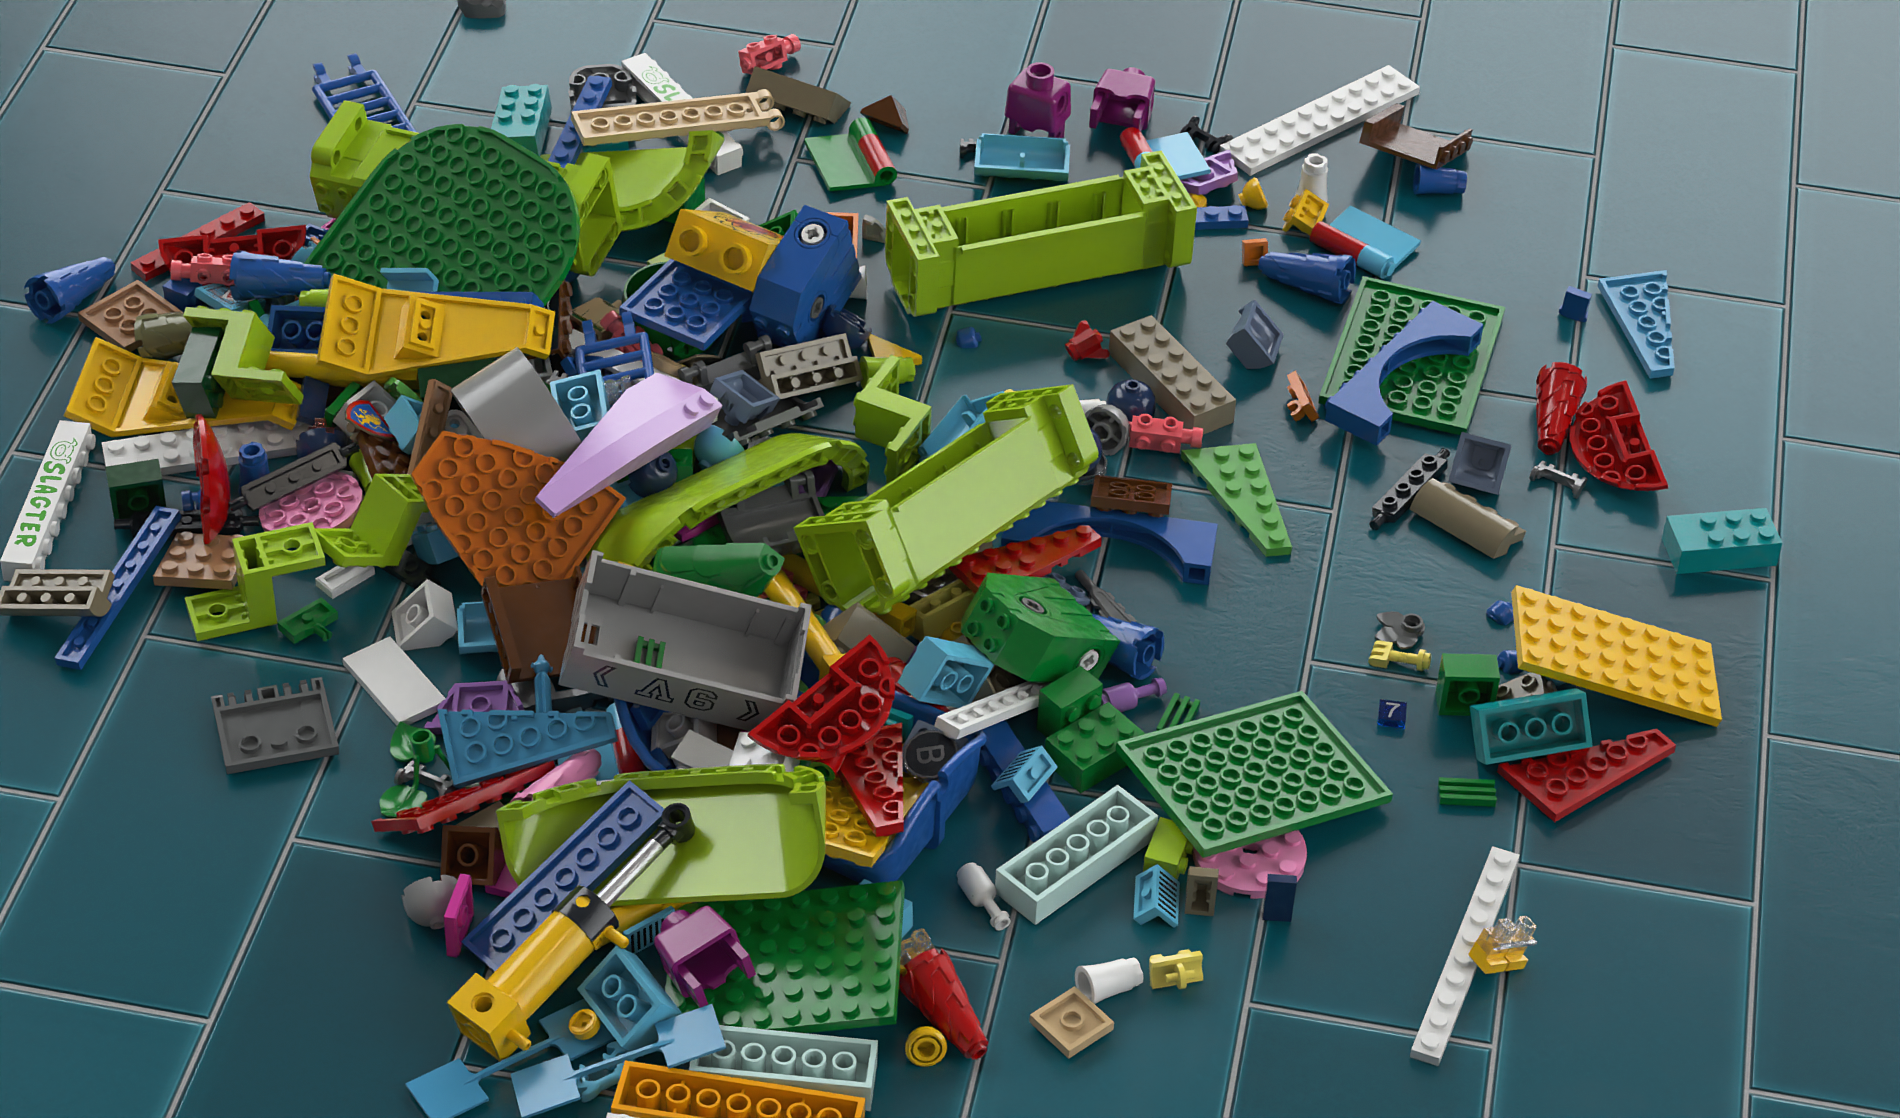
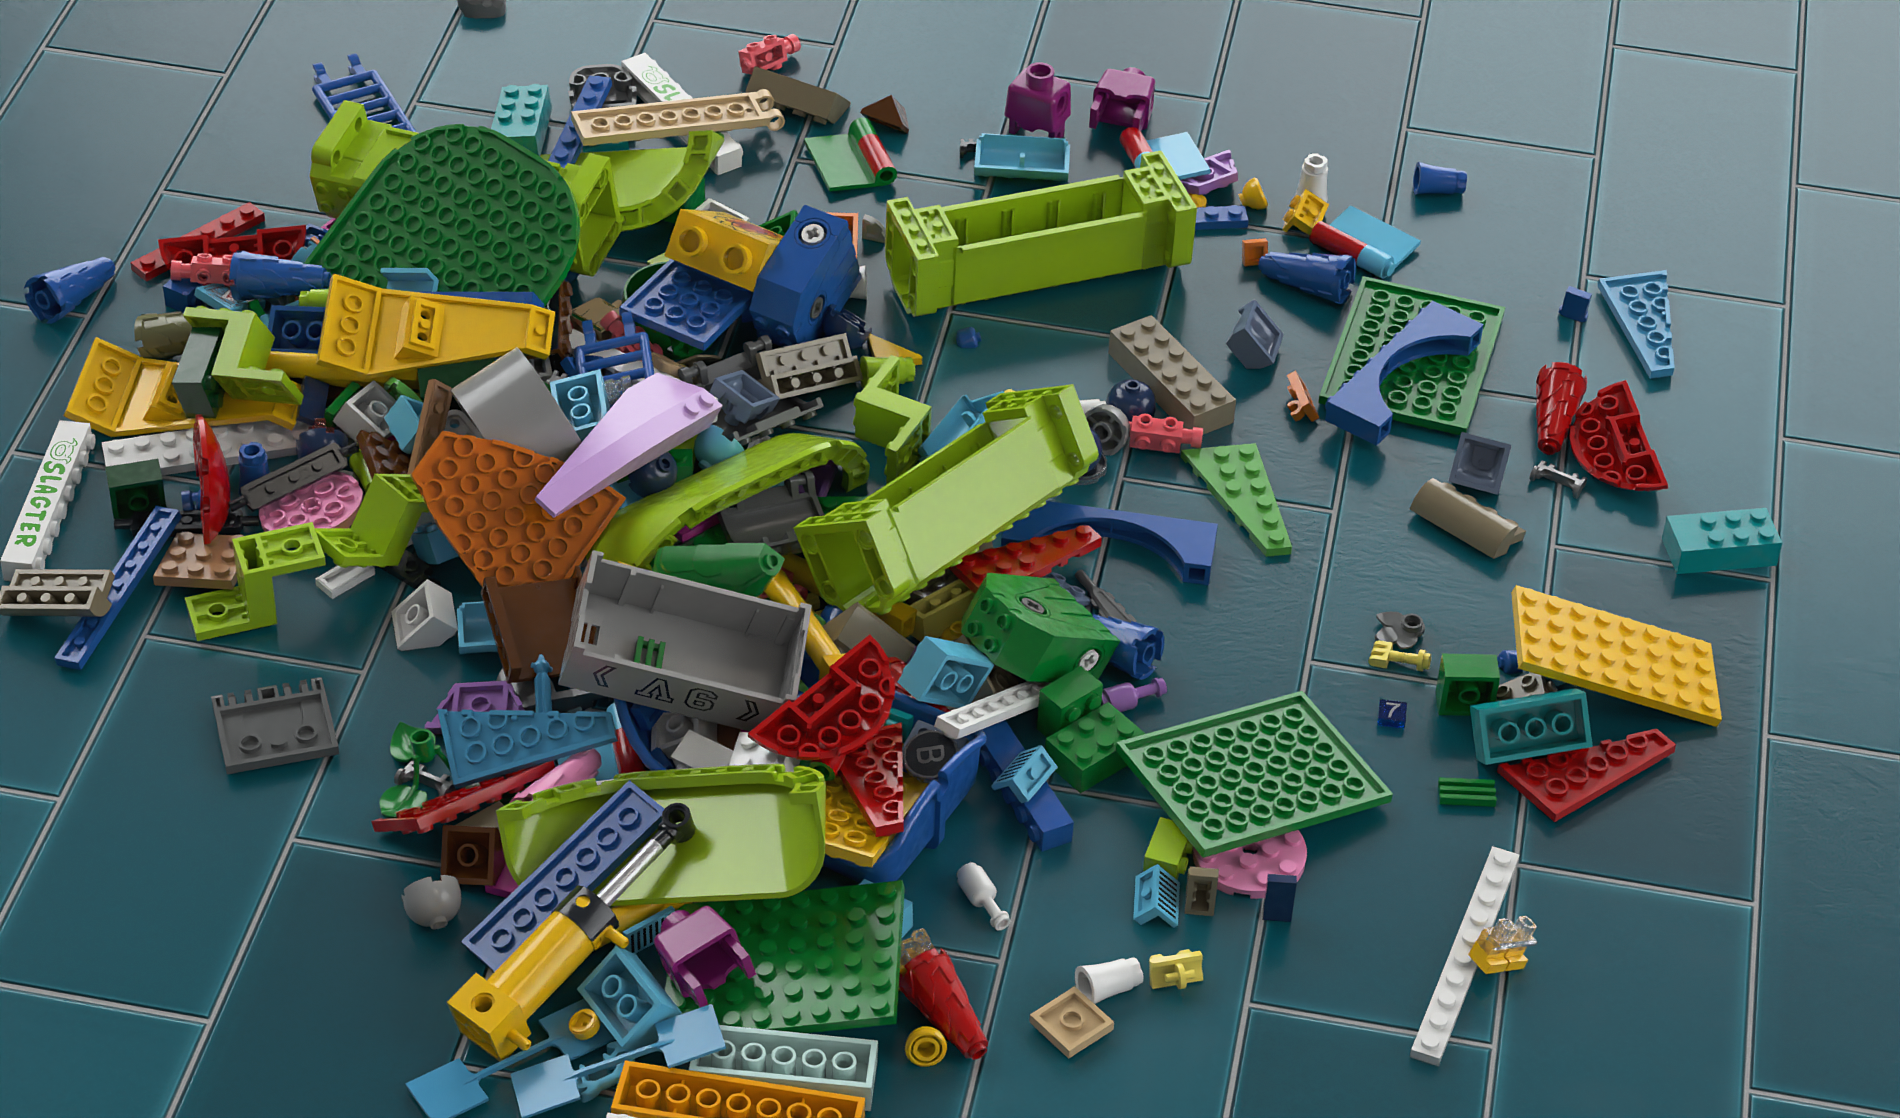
(116, 314): medium nougat plate -> none
(308, 621): green plate -> none
(365, 417): shield -> none
(394, 681): white tile -> none
(458, 915): dark pink tile -> none
(1075, 854): light aqua brick -> none
(1086, 343): red rock -> none
(1131, 495): reddish brown plate -> none
(1183, 704): green tile -> none
(1211, 141): black piece -> none
(1319, 119): white plate -> none
(1389, 135): reddish brown panel -> none
(1403, 492): black plate -> none
(1501, 612): blue piece -> none

